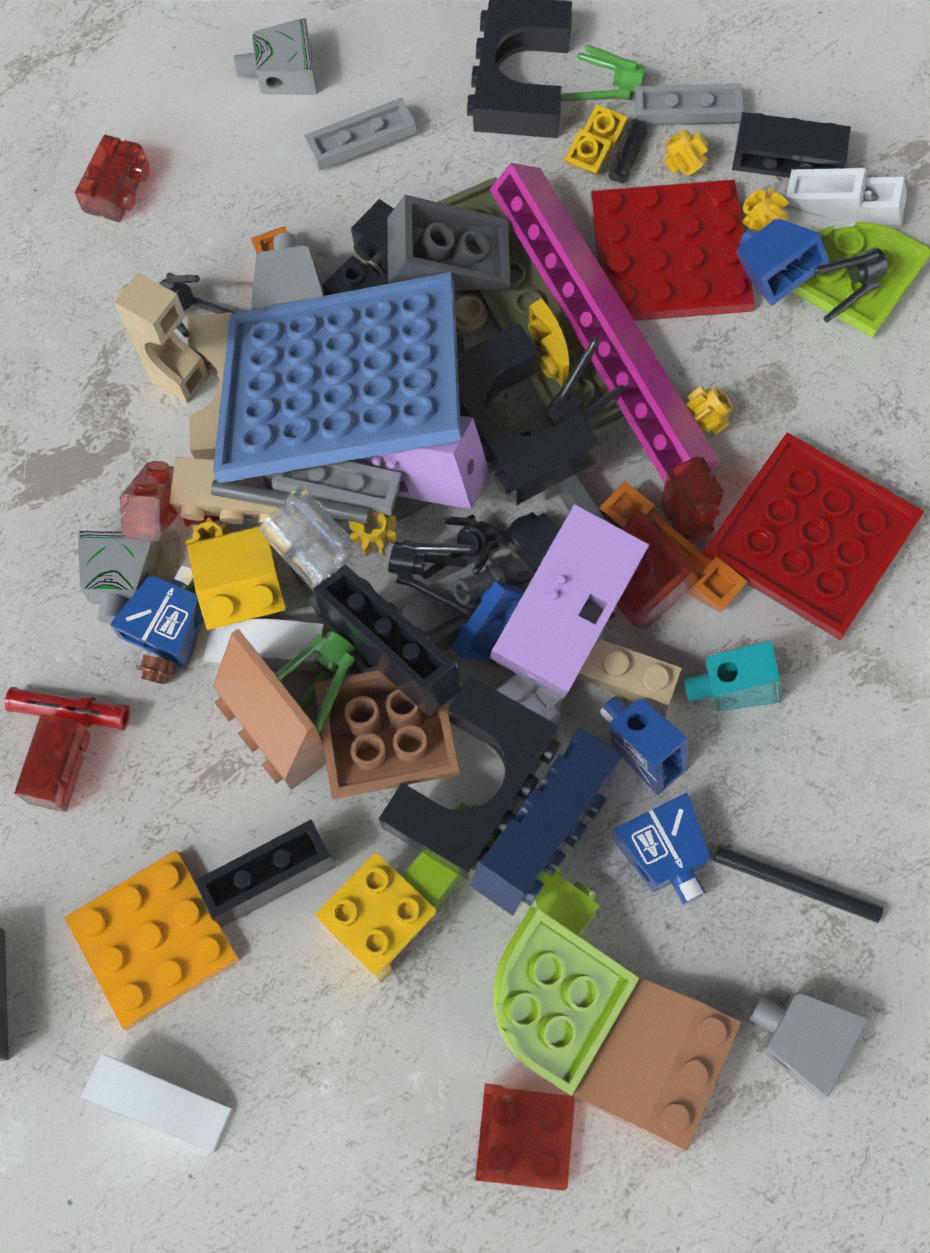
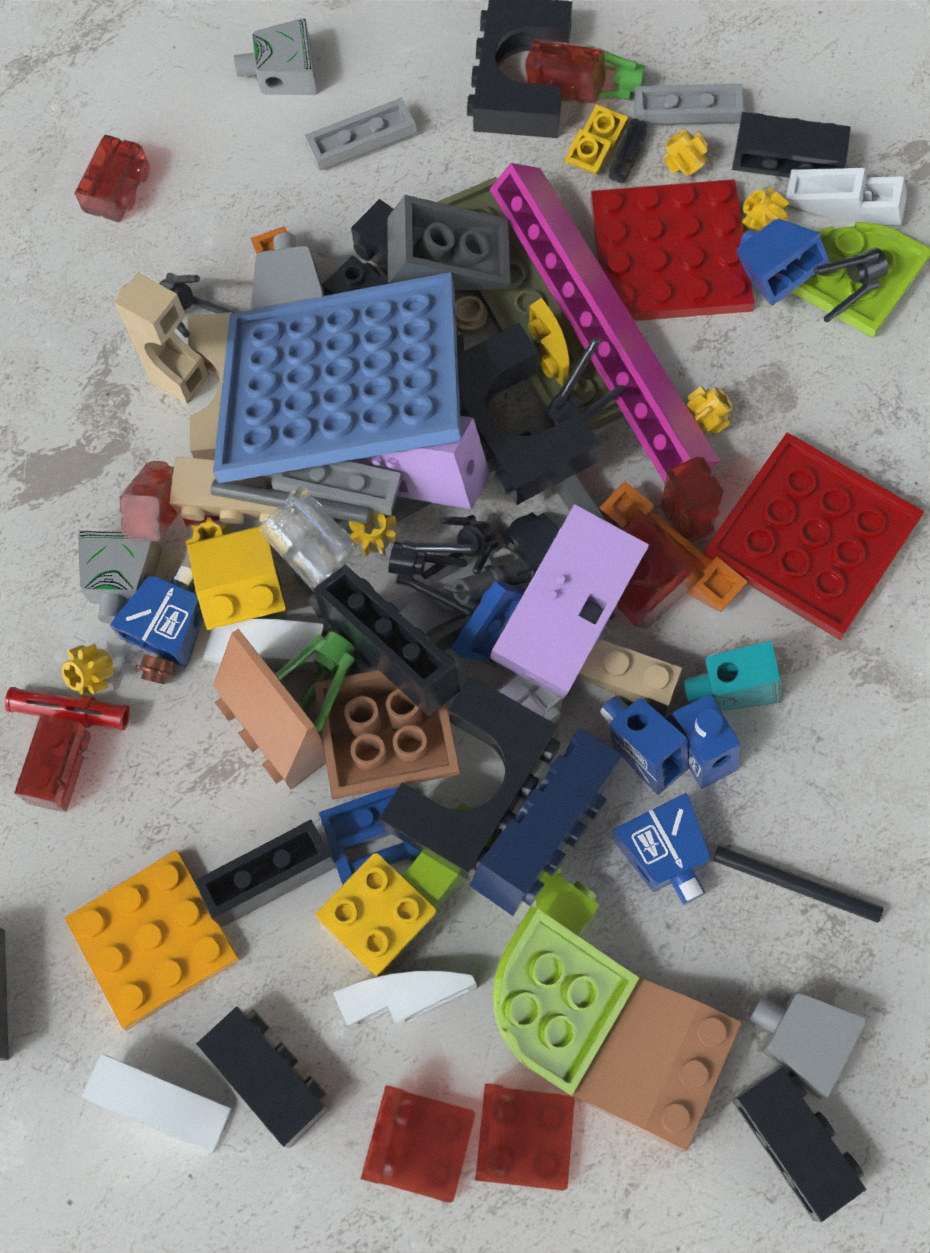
(87, 669): none -> yellow gear
(264, 1075): none -> black brick
(357, 824): none -> blue plate
(402, 994): none -> white slope
(418, 1144): none -> clear red bracket
(573, 67): none -> clear red brick
(707, 740): none -> blue torso
(800, 1144): none -> black brick

